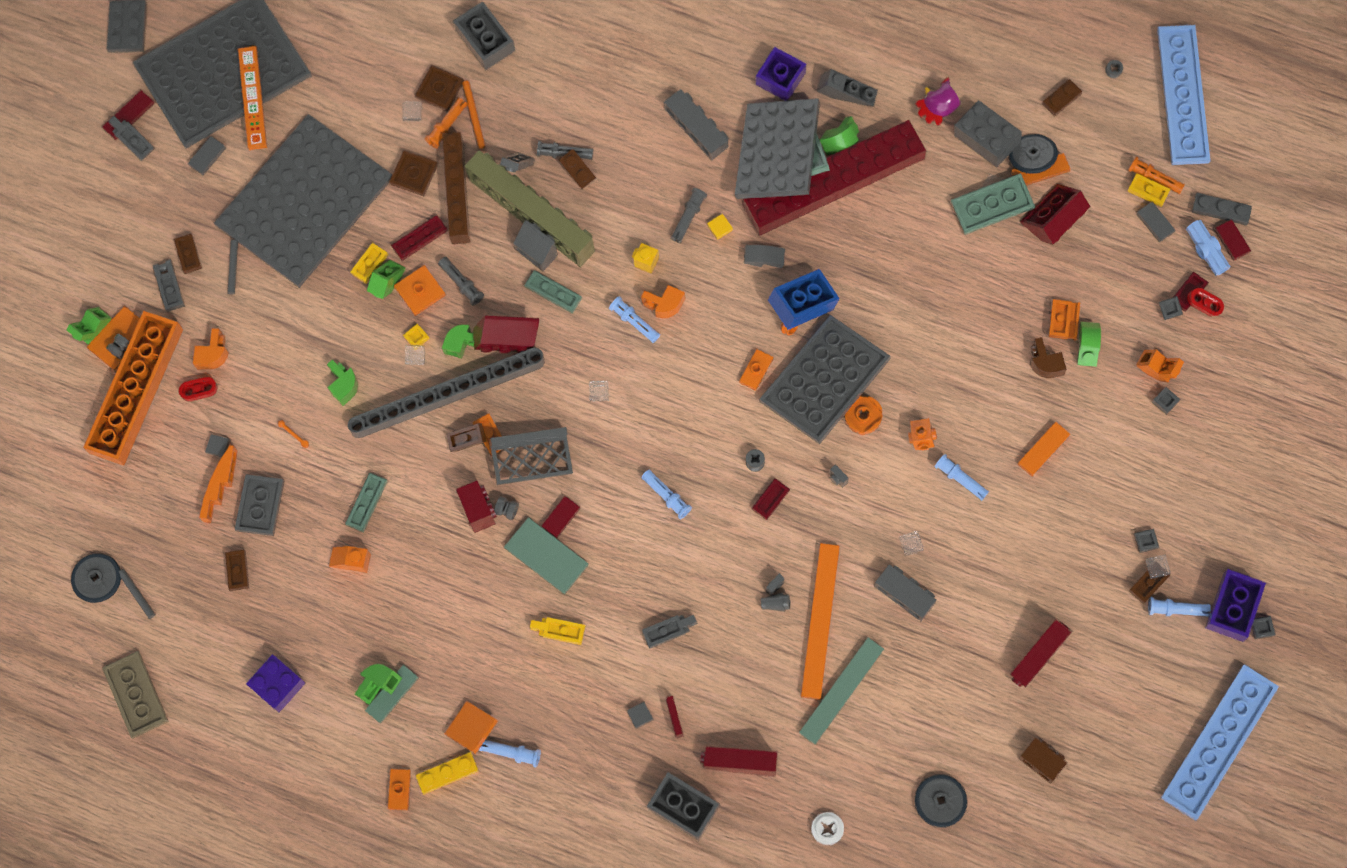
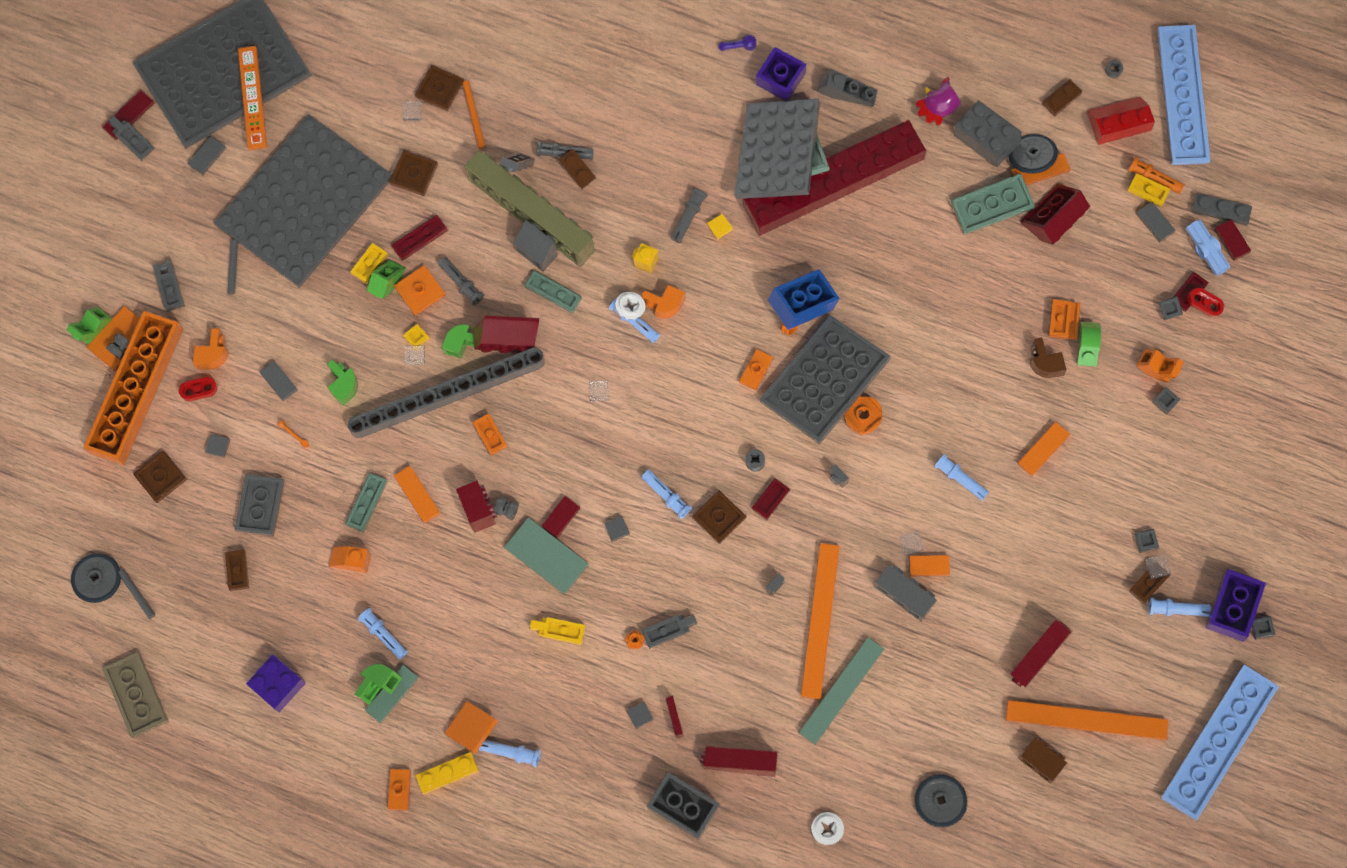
(126, 26): dark grey plate -> none
(160, 476): none -> reddish brown tile
(188, 253): reddish brown plate -> none
(221, 478): orange slope -> none
(278, 381): none -> dark grey tile
(377, 627): none -> light blue pin
(417, 494): none -> orange tile
(442, 127): orange pin -> none
(456, 188): reddish brown brick -> none
(466, 437): reddish brown plate -> none
(484, 35): dark grey brick -> none
(527, 439): dark grey fence -> none
(617, 528): none -> dark grey tile
(634, 300): none -> white gear
(637, 644): none -> orange plate
(696, 124): dark grey brick -> none
(719, 517): none -> reddish brown plate
(748, 42): none -> dark purple piece
(764, 255): dark grey slope -> none
(777, 602): dark grey cone -> none
(840, 138): bright green brick -> none
(922, 434): orange brick -> none
(929, 565): none -> orange tile
(1087, 720): none -> orange tile
(1121, 120): none -> red slope

